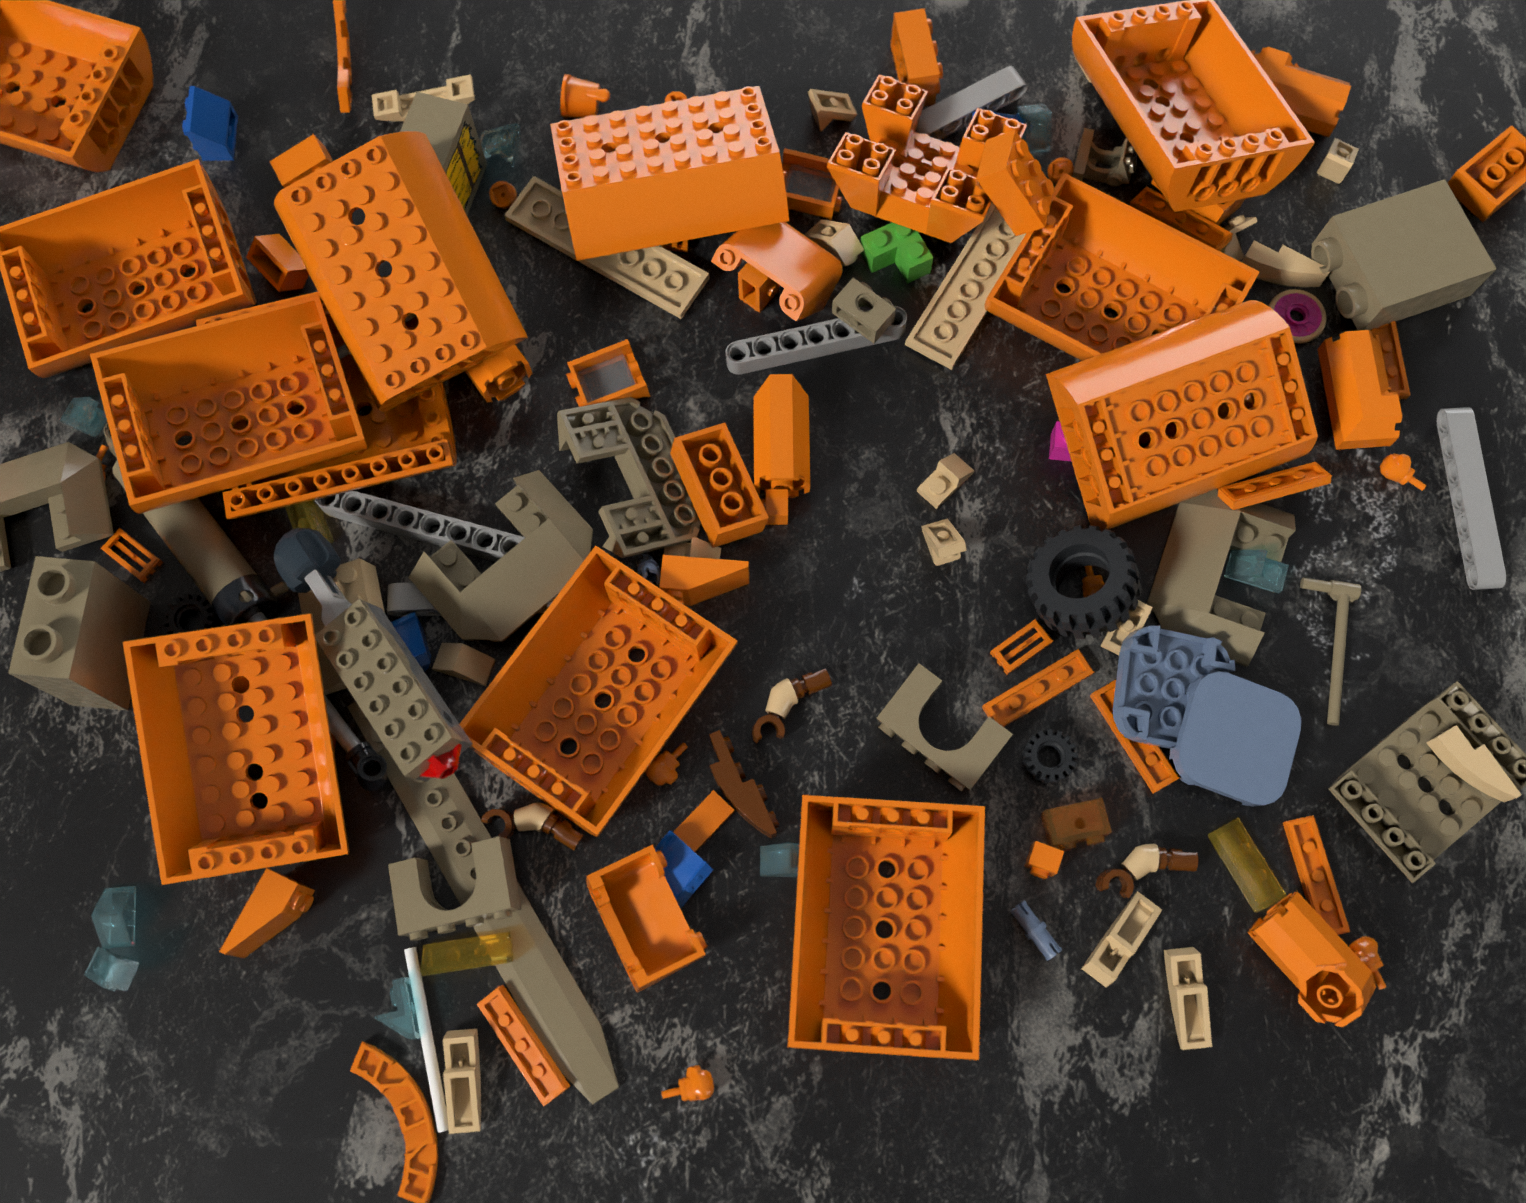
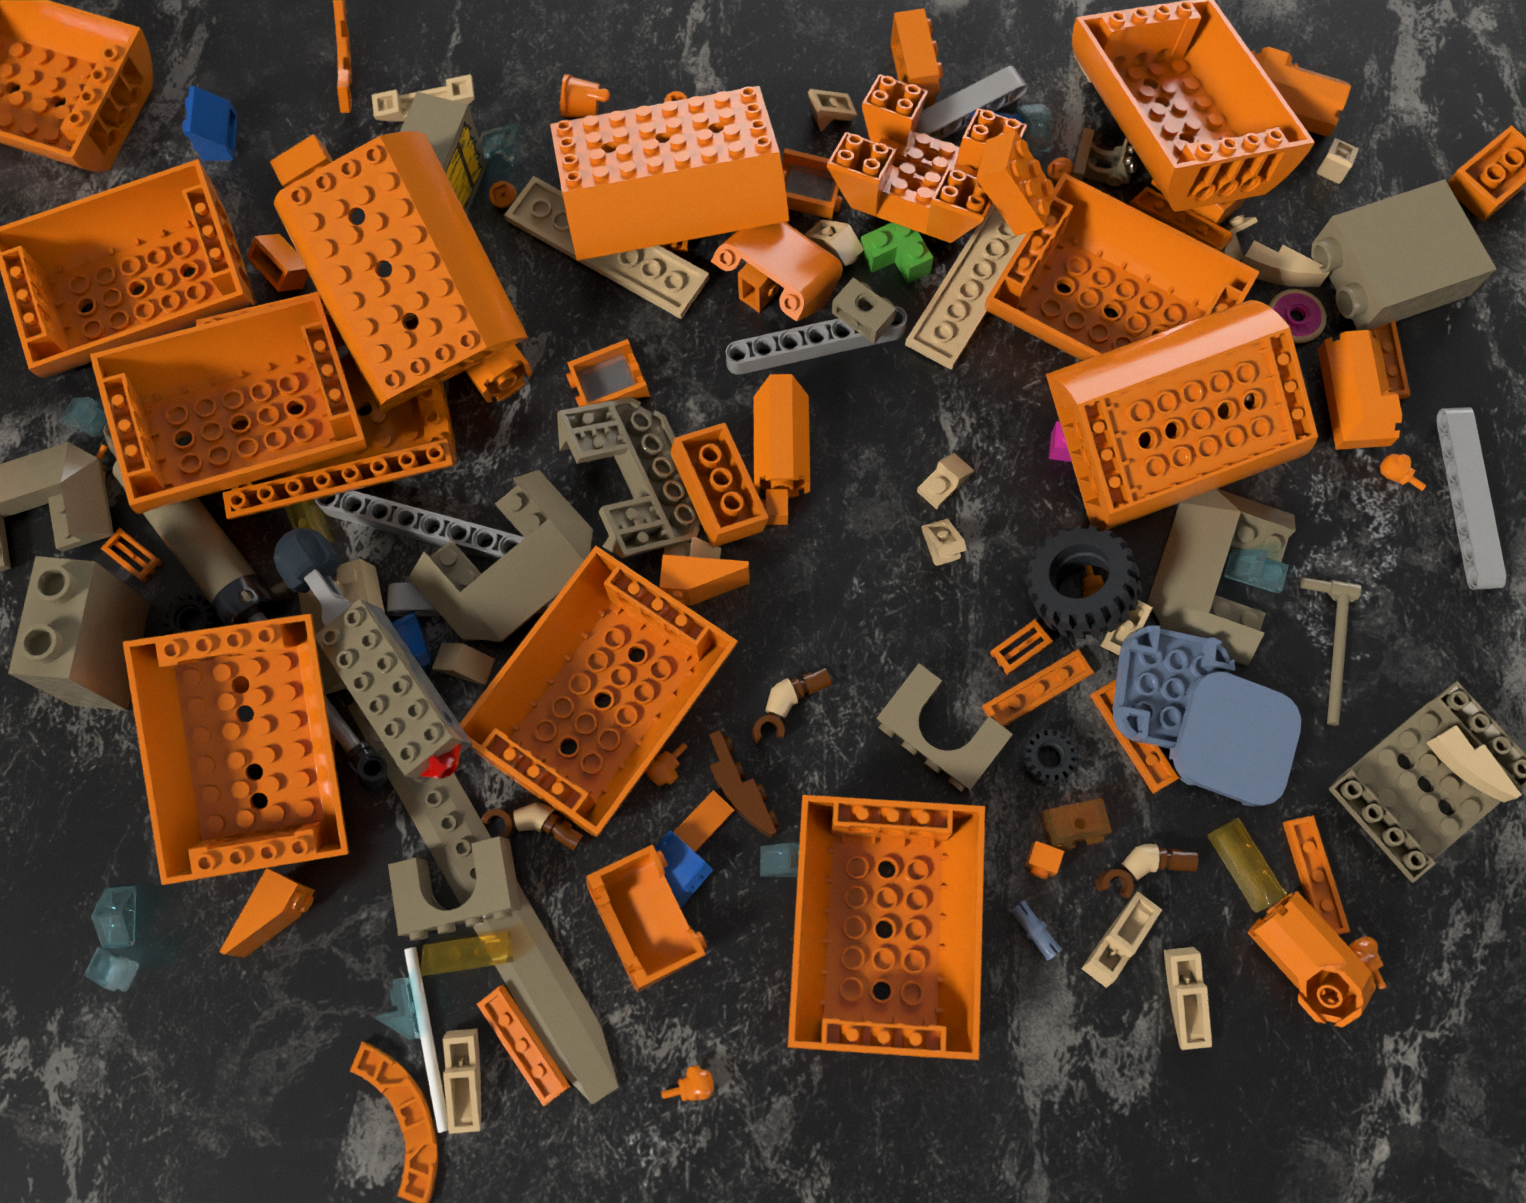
(646, 564): sand blue pin -> none
(1274, 485): orange tile -> none

